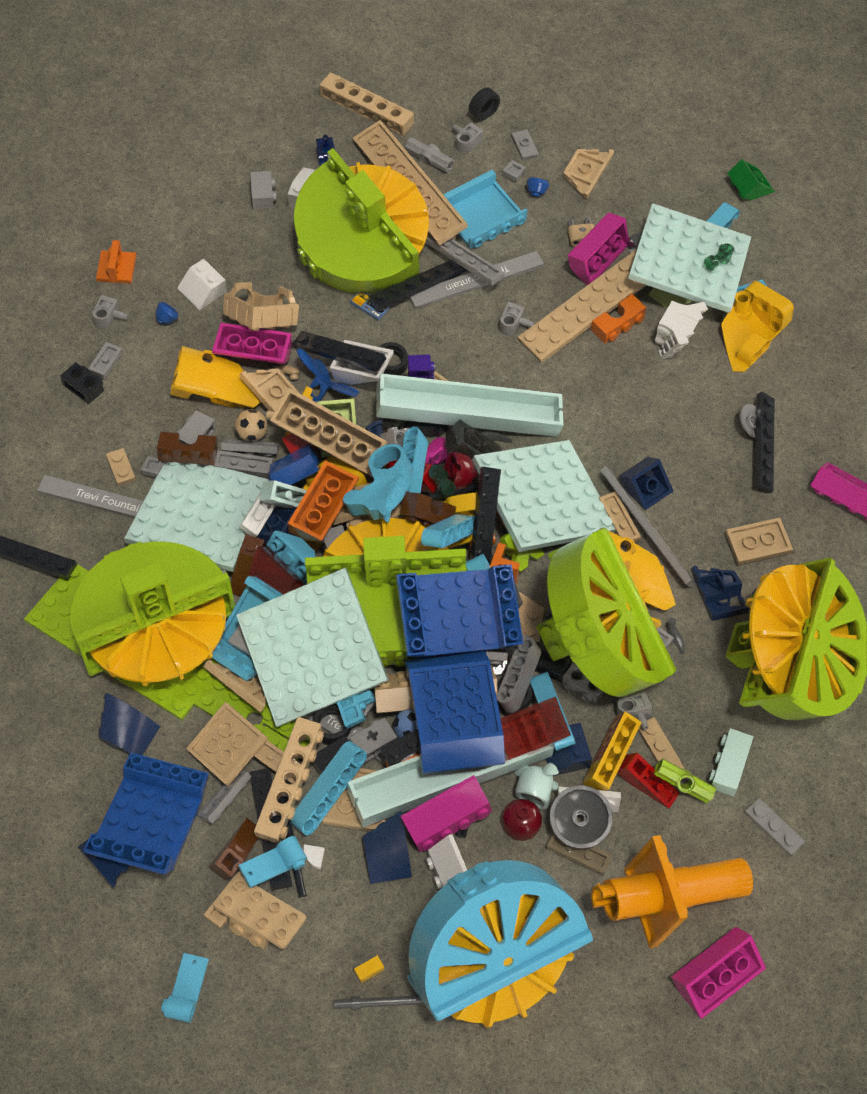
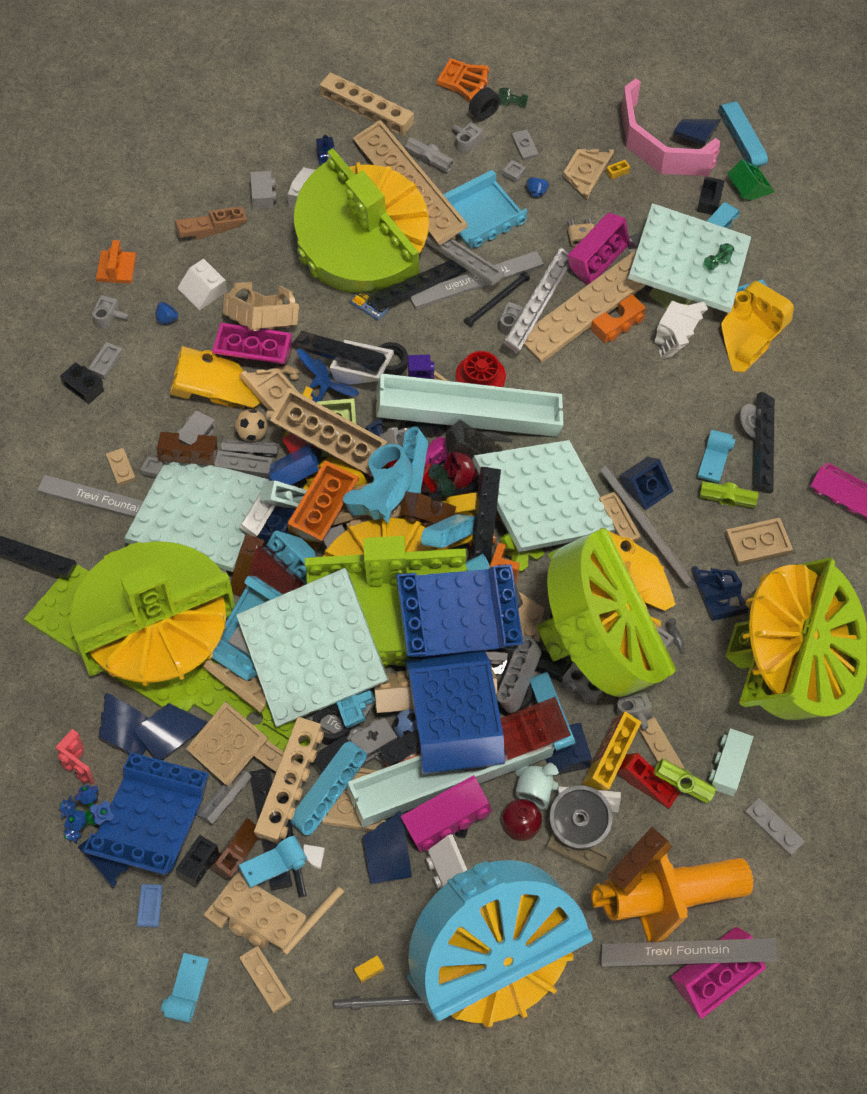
(69, 752): none -> coral bracket
(78, 819): none -> blue plant
(149, 905): none -> medium blue tile
(168, 730): none -> dark blue slope
(197, 861): none -> black brick
(216, 222): none -> medium nougat slope
(265, 979): none -> tan plate
(313, 919): none -> tan bar
(454, 74): none -> orange plate
(481, 369): none -> red piece
(507, 98): none -> clear green leg
(524, 276): none -> black bar
(537, 301): none -> light grey tile
(618, 169): none -> yellow piece
(648, 849): none -> reddish brown arch
(656, 154): none -> bright pink panel
(689, 952): none -> light grey tile
(696, 129): none -> dark blue slope
(710, 195): none -> black panel
(715, 455): none -> medium azure door
(729, 494): none -> lime piece
(743, 133): none -> medium azure beam

